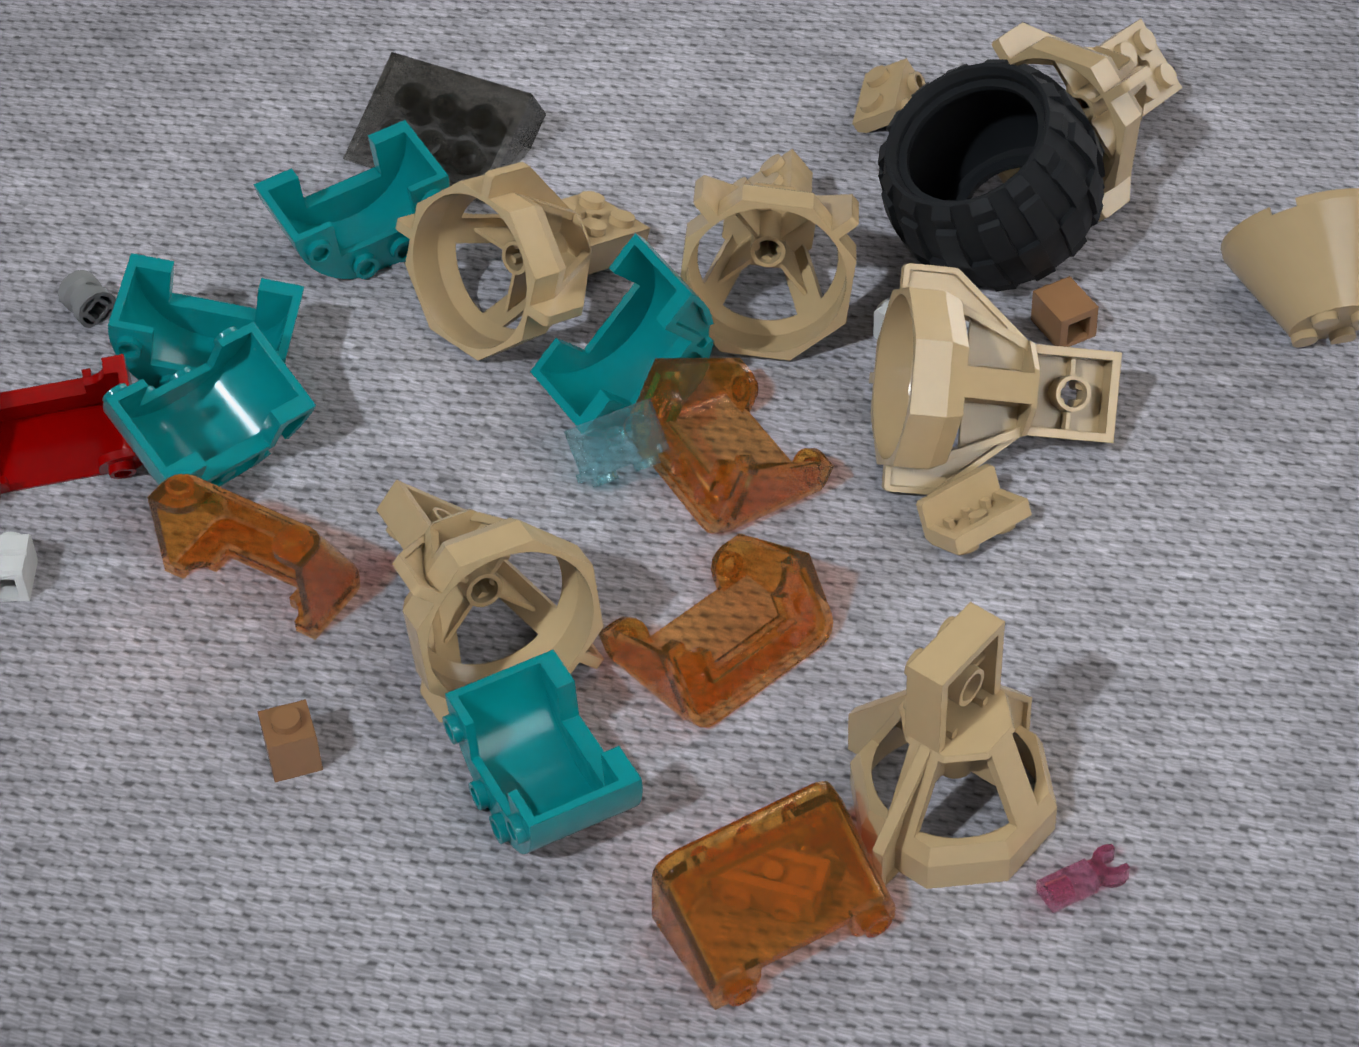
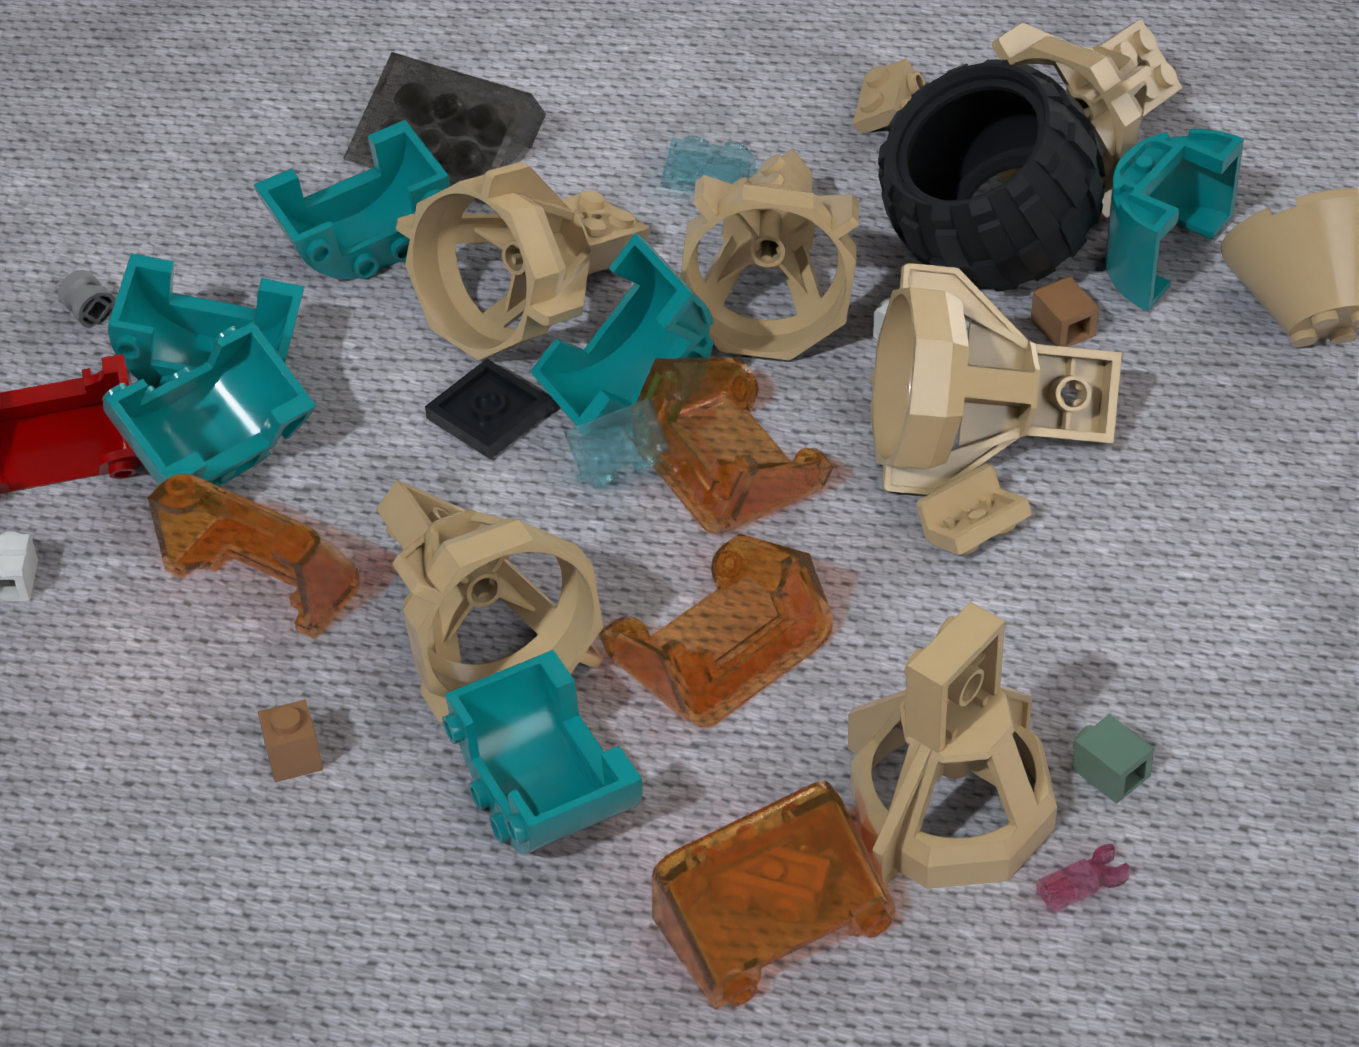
(488, 408): none -> black plate
(695, 157): none -> clear light blue bracket
(1112, 758): none -> sand green brick
(1163, 185): none -> teal cylinder

